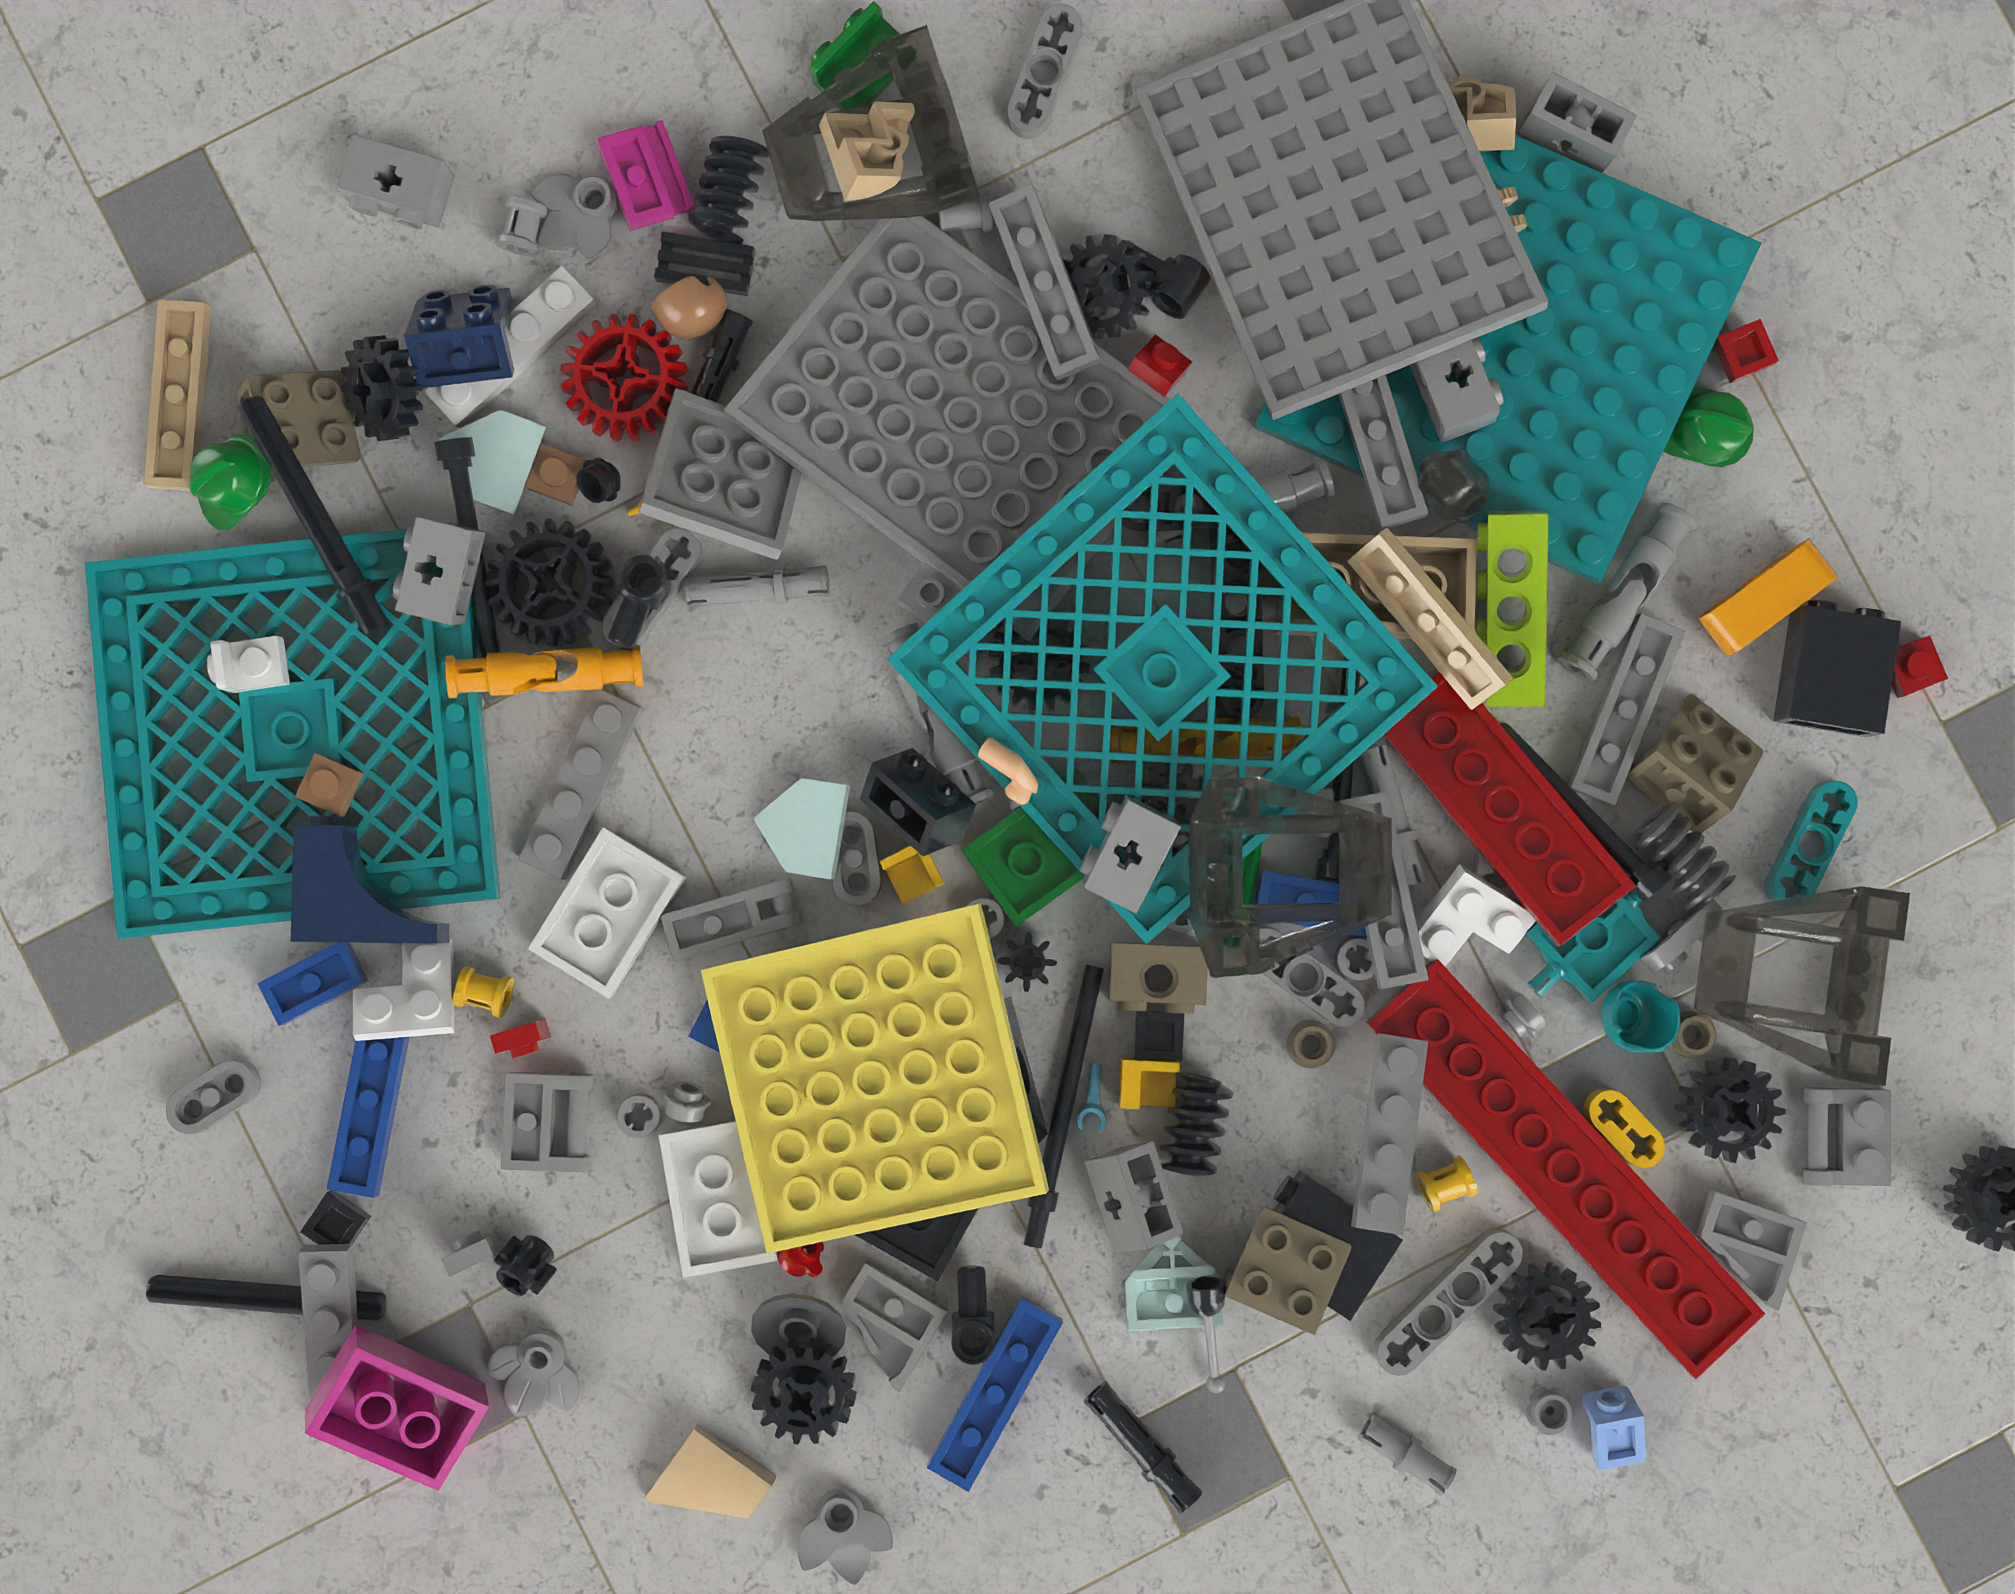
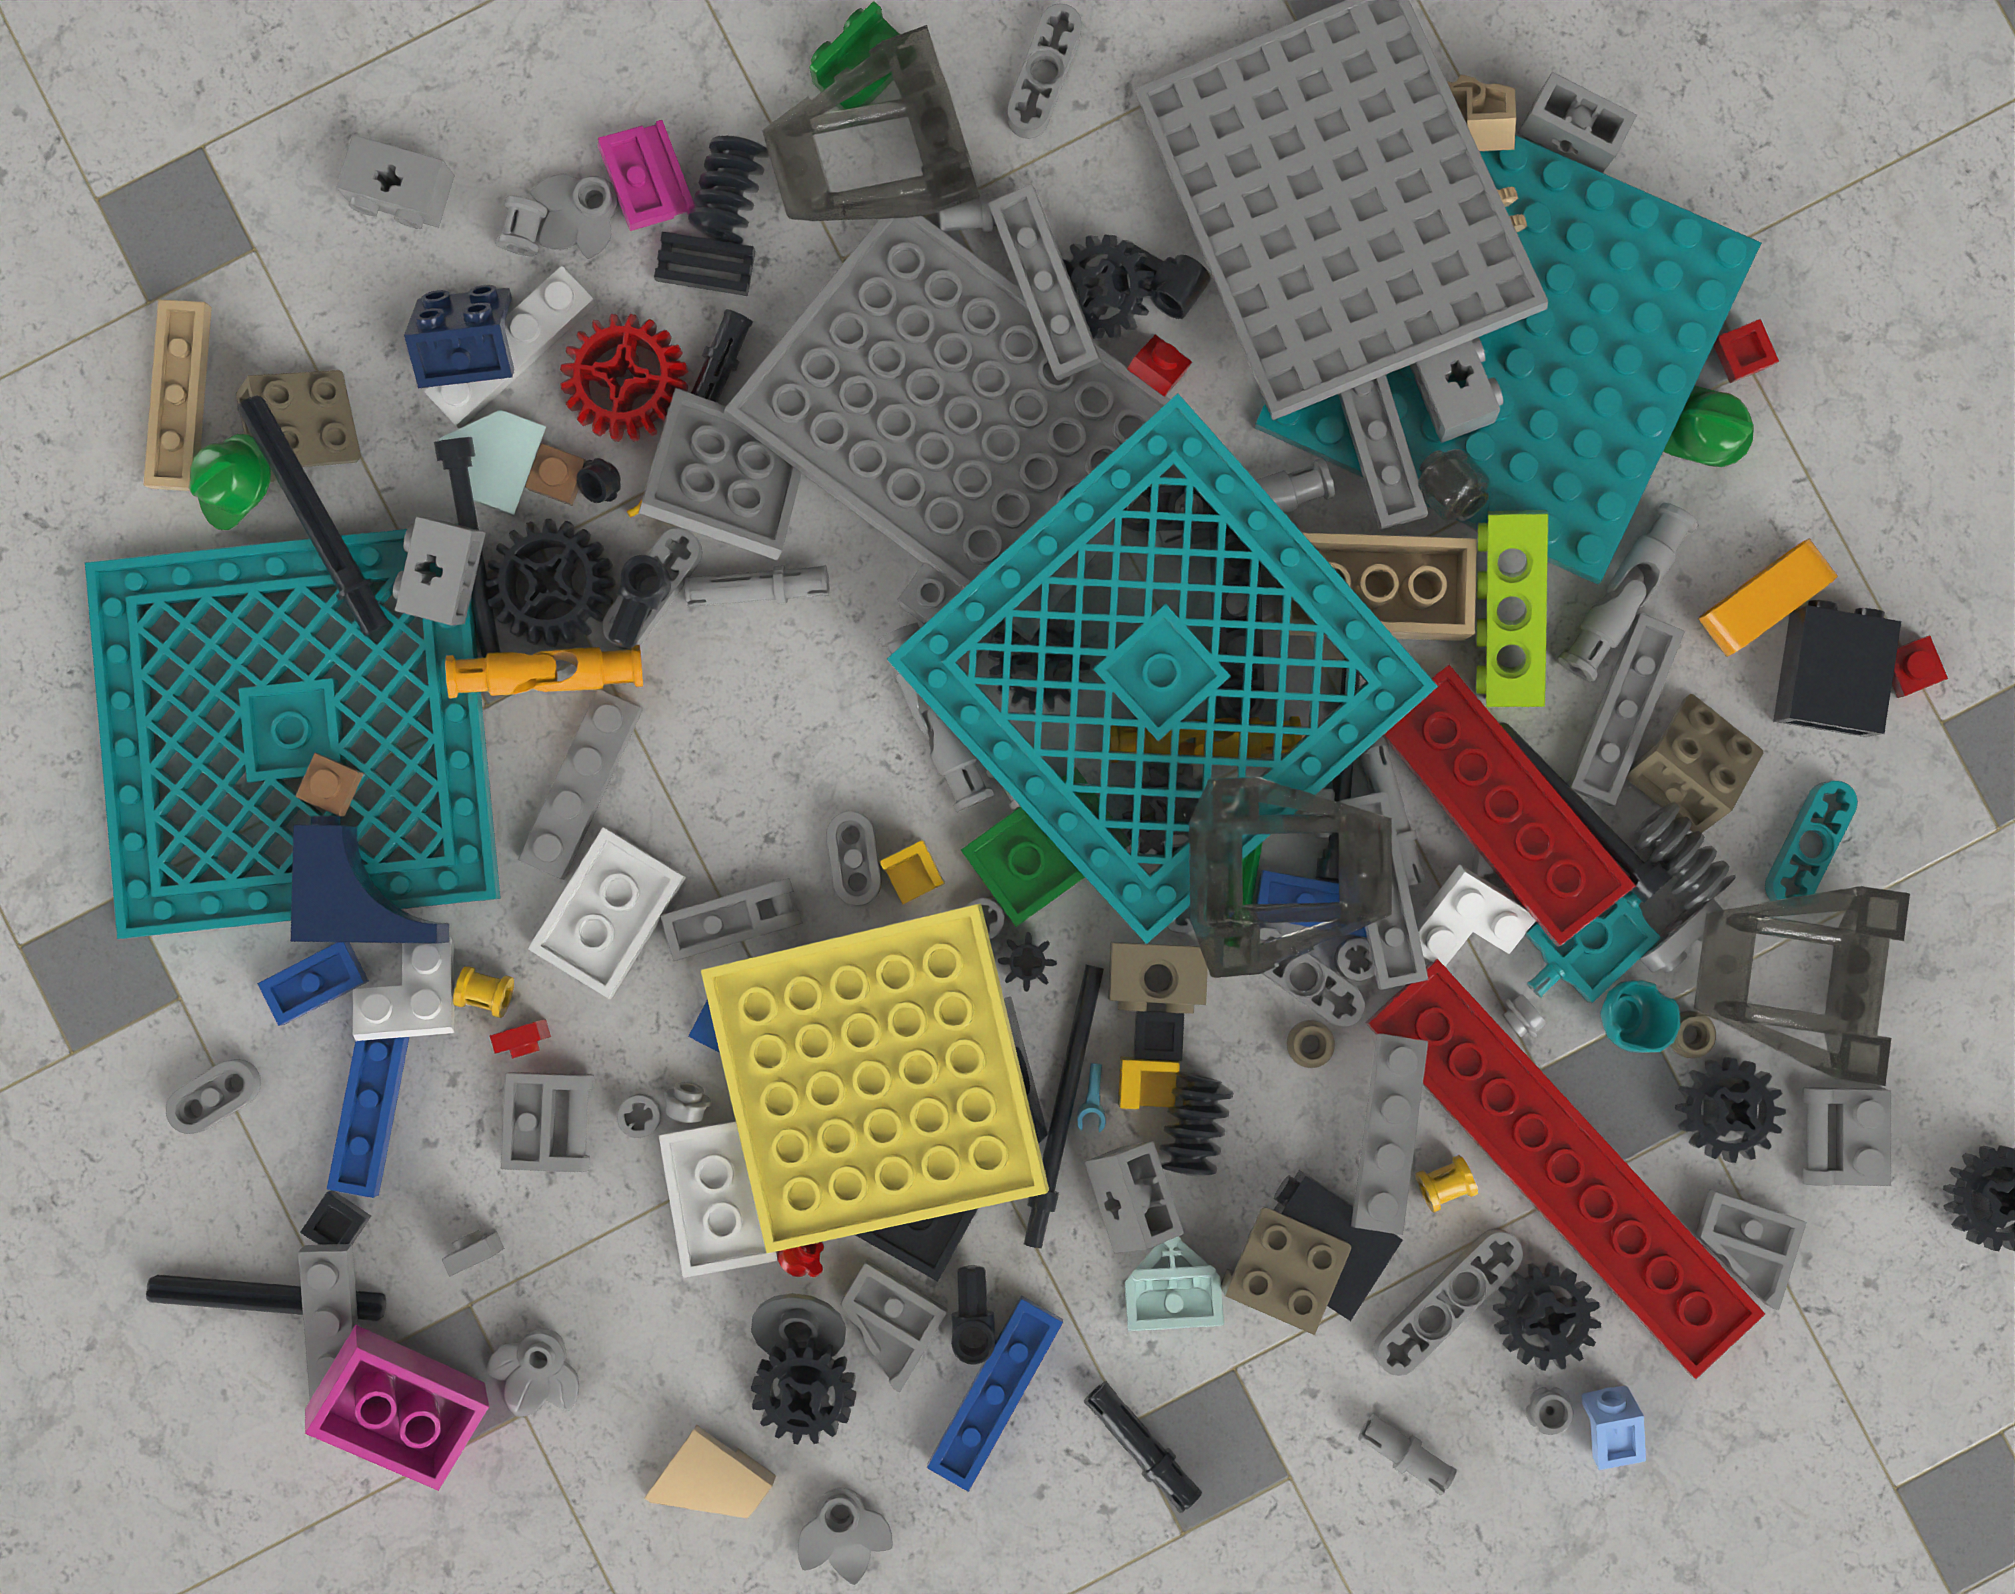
(248, 664): white bracket -> none
(381, 388): black gear -> none
(525, 1265): black gear -> none
(690, 307): medium nougat hair -> none
(806, 827): light aqua slope -> none
(867, 147): tan slope -> none
(917, 801): black brick -> none
(1013, 766): light nougat arm -> none
(1129, 881): light grey brick -> none
(1207, 1299): hinge -> none
(1429, 619): tan plate -> none
(1631, 1120): yellow beam -> none

